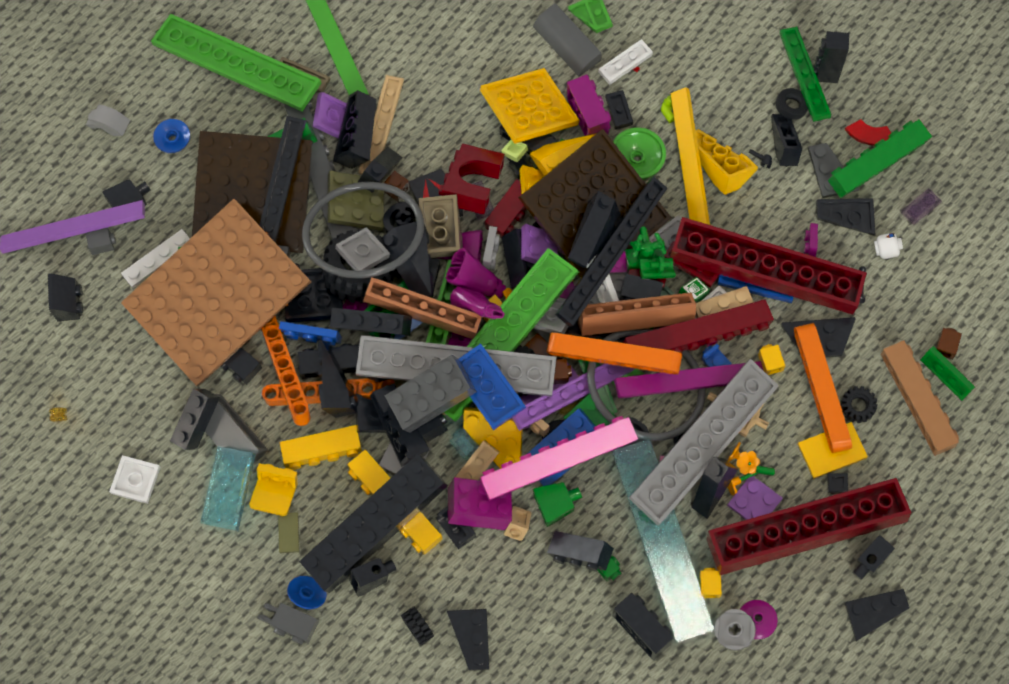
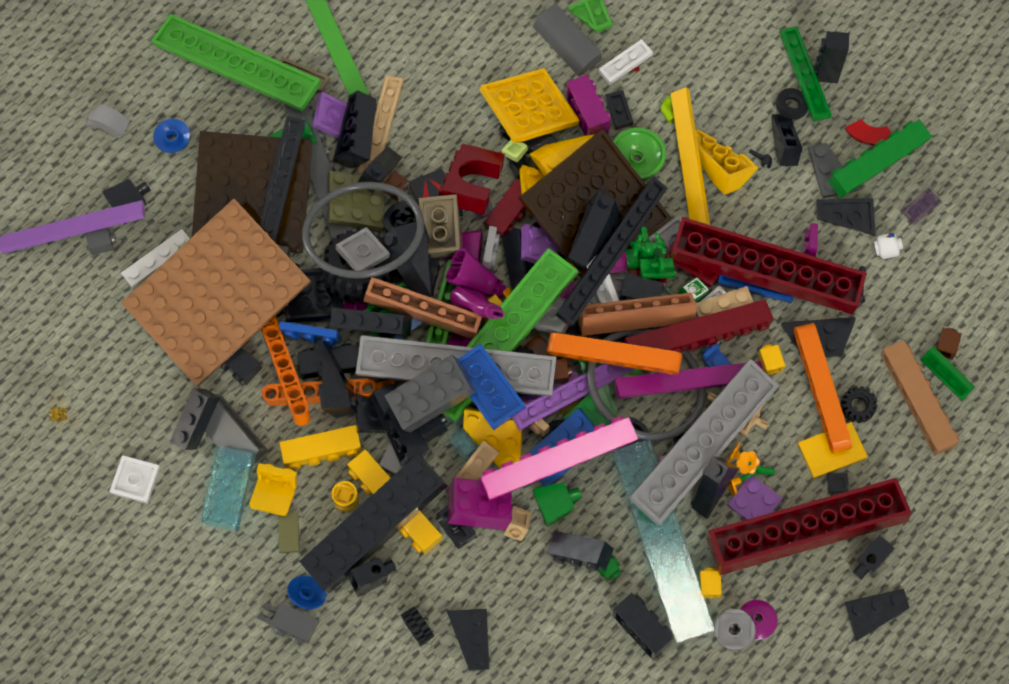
(64, 297): black slope -> none
(345, 496): none -> yellow wheel

